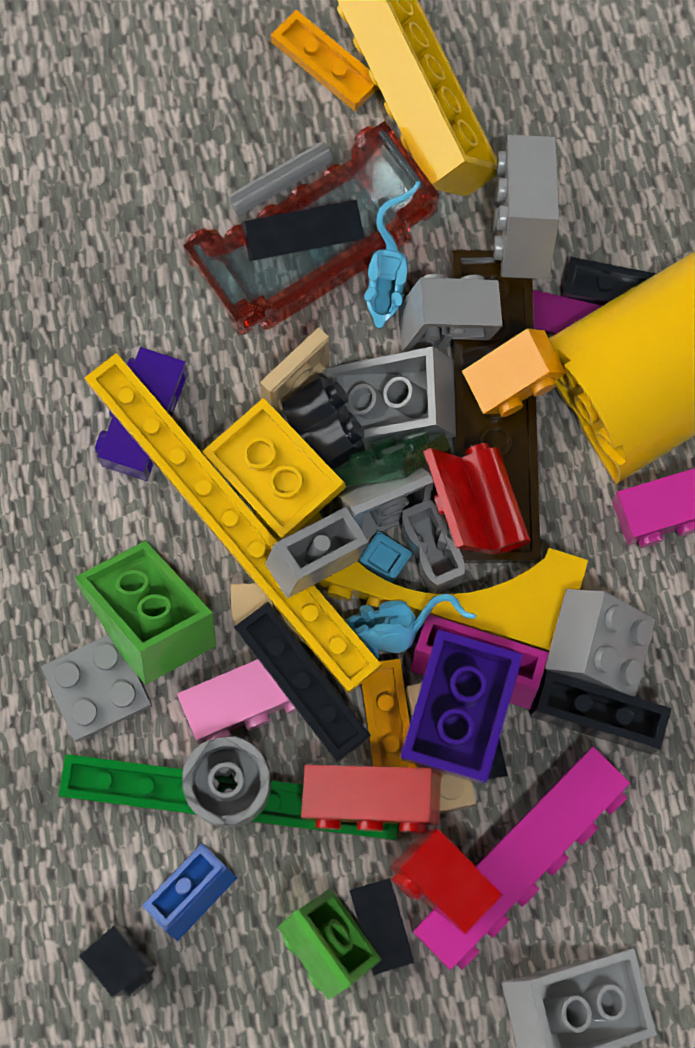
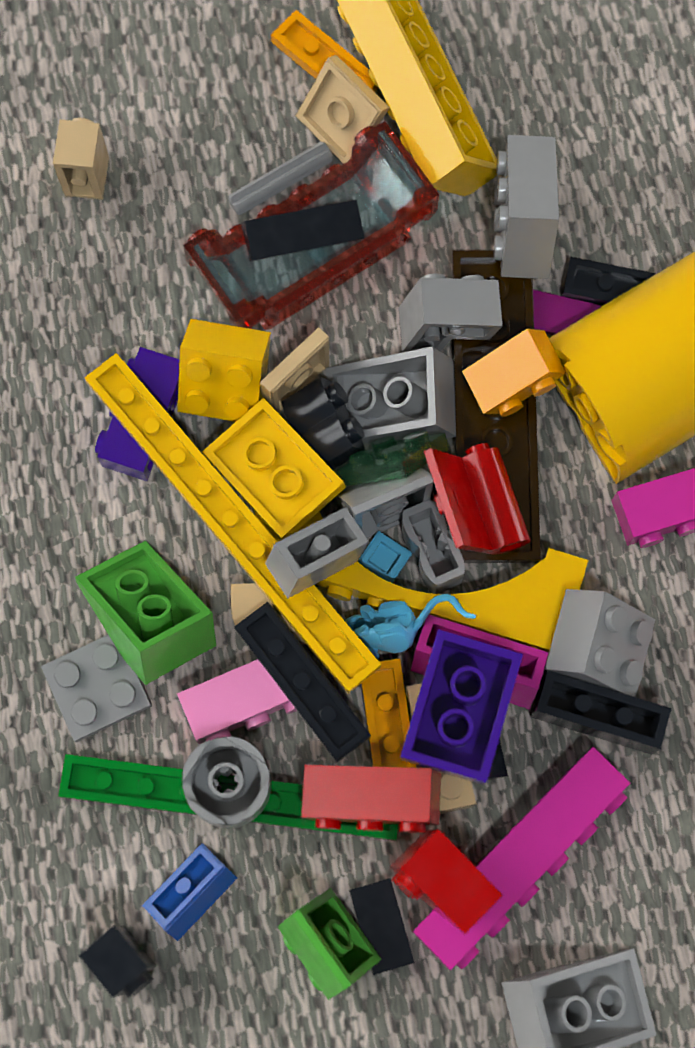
(81, 158): none -> tan brick
(221, 369): none -> yellow brick
(340, 107): none -> tan tile
(387, 270): medium azure animal -> none

